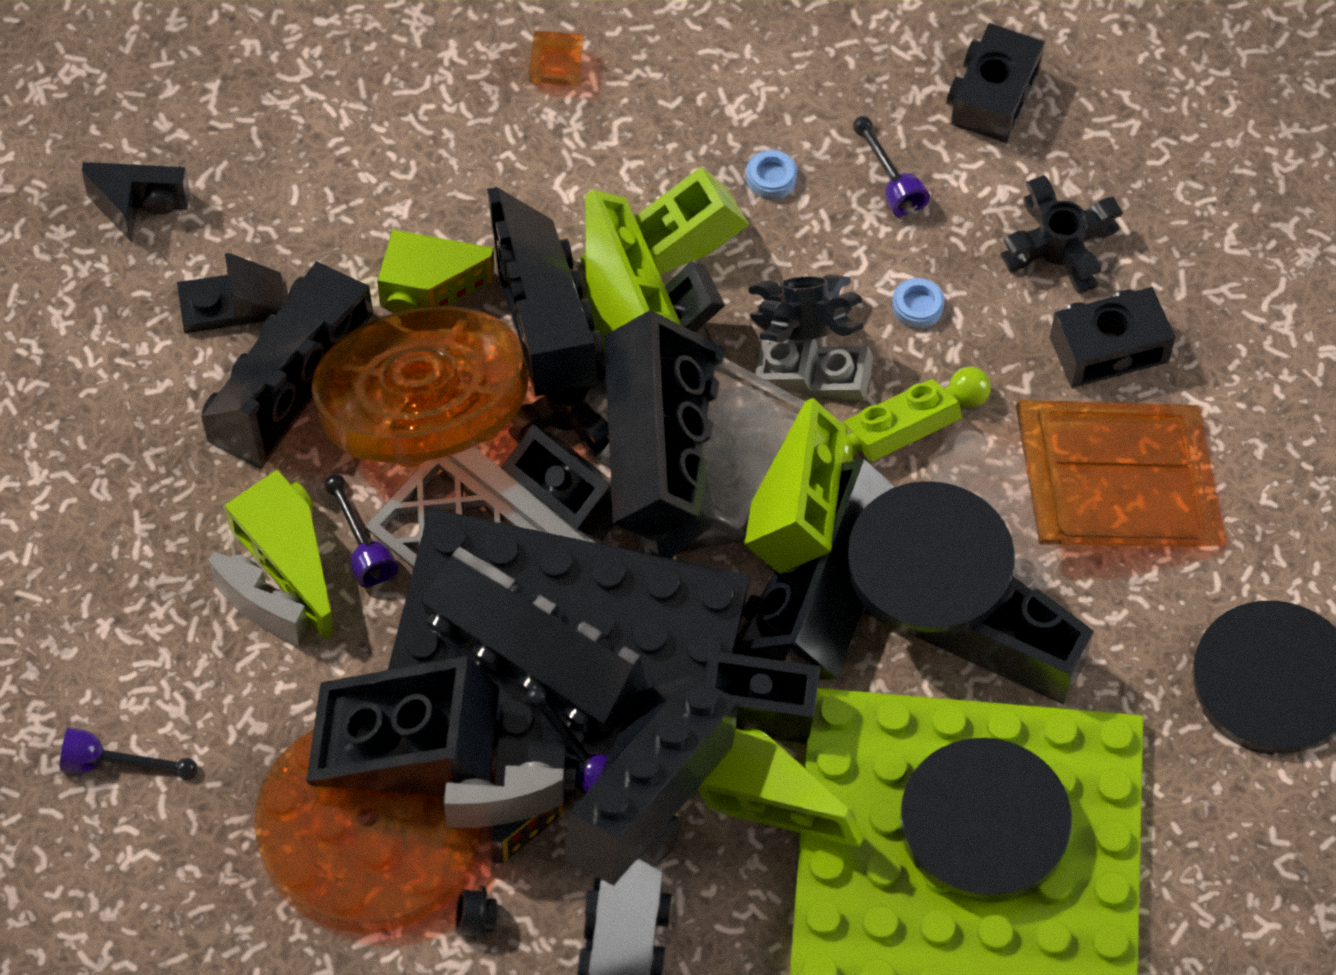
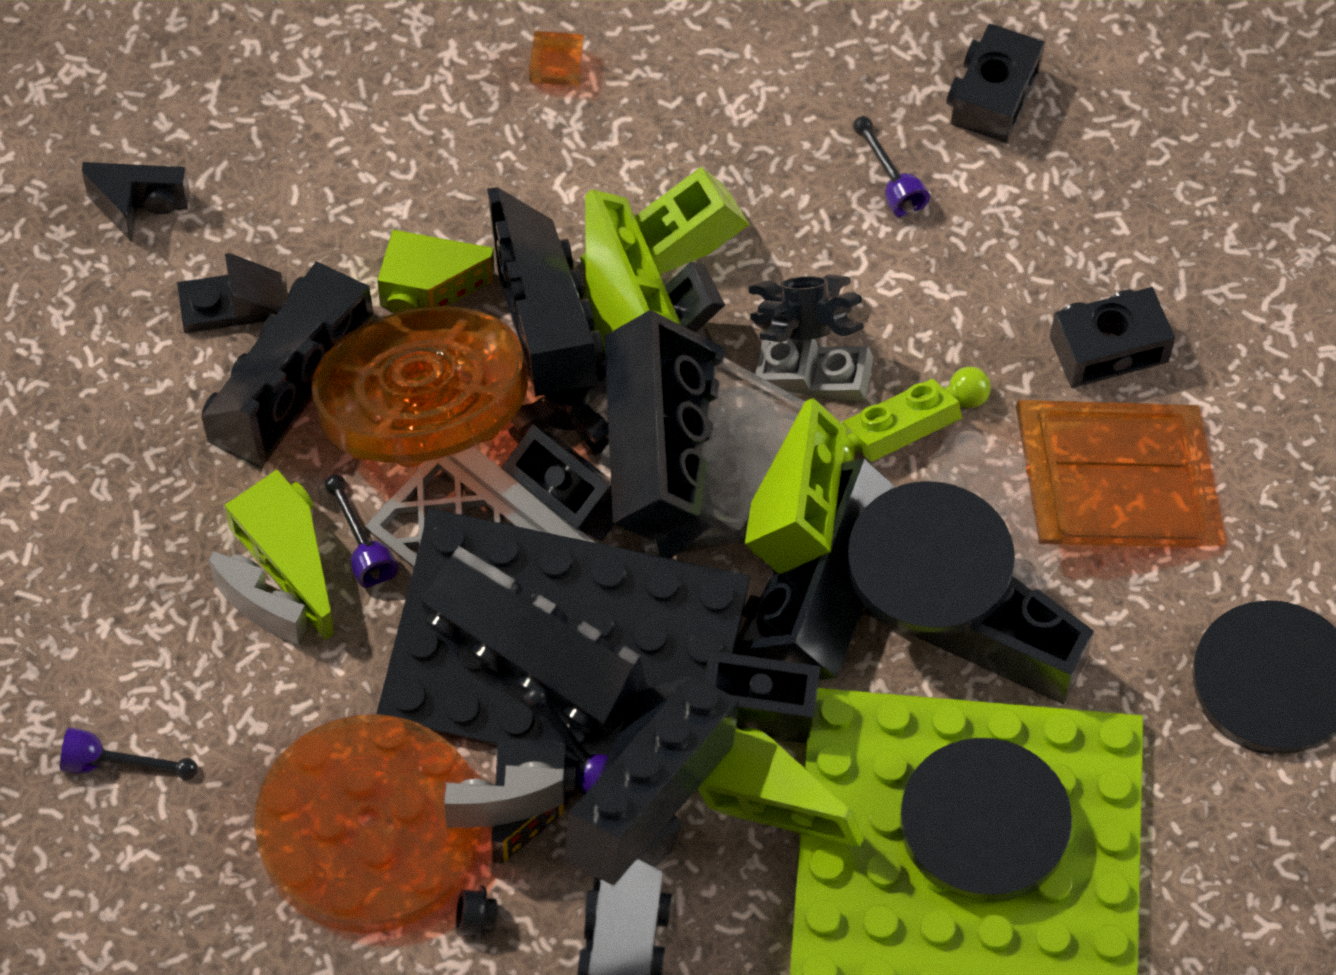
(405, 729): black slope -> none
(771, 174): light blue tile -> none
(918, 303): light blue tile -> none
(1061, 218): black pin -> none

